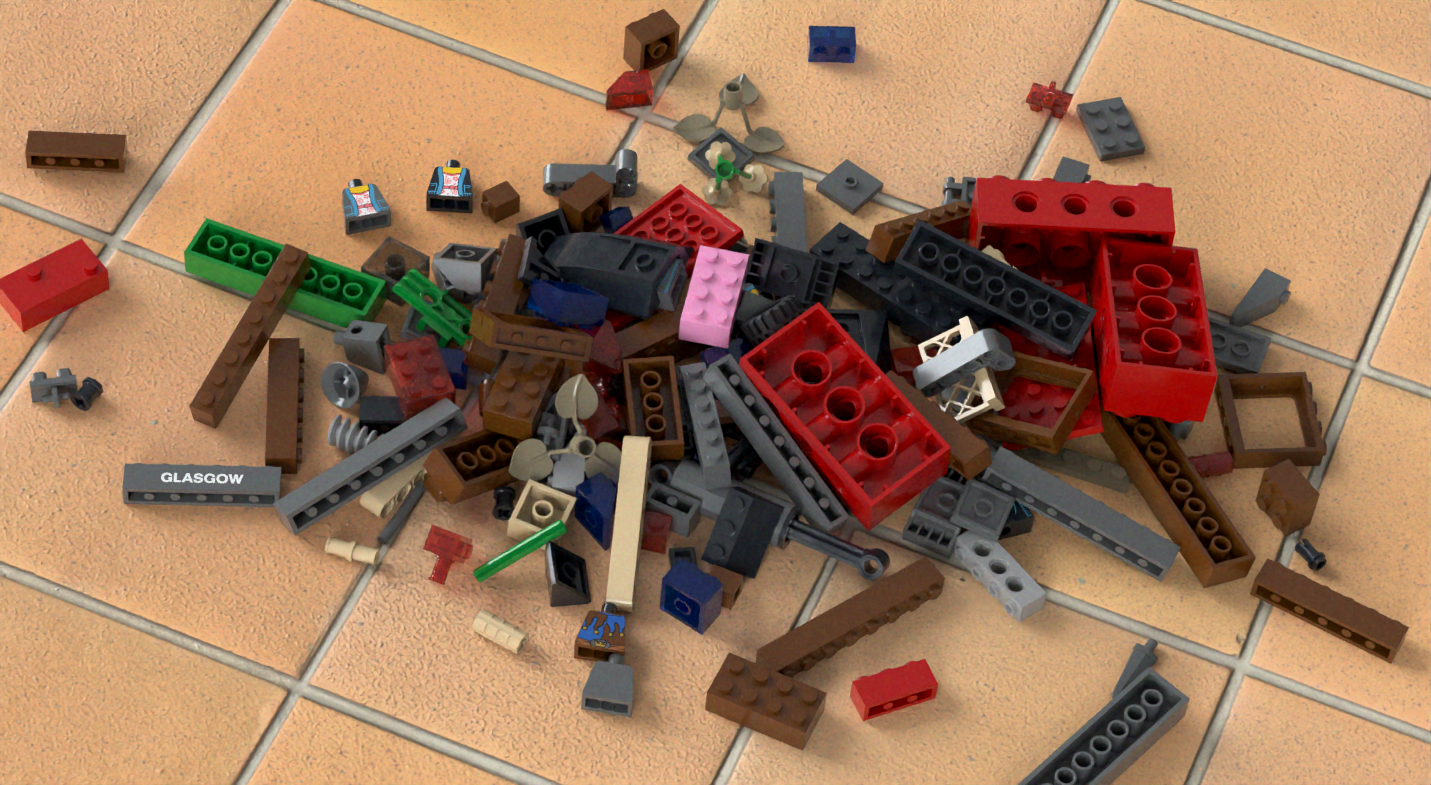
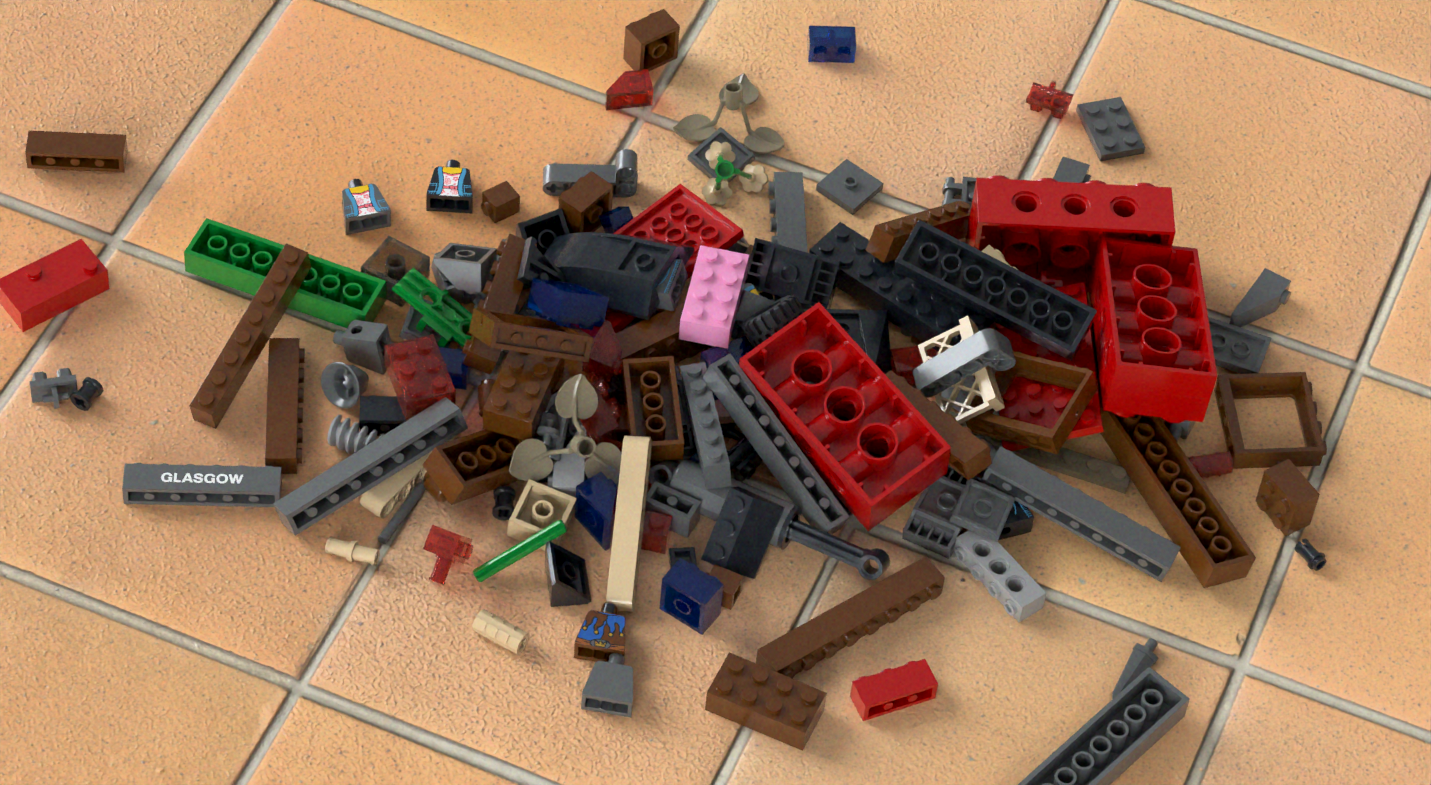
(1329, 610): reddish brown brick -> none

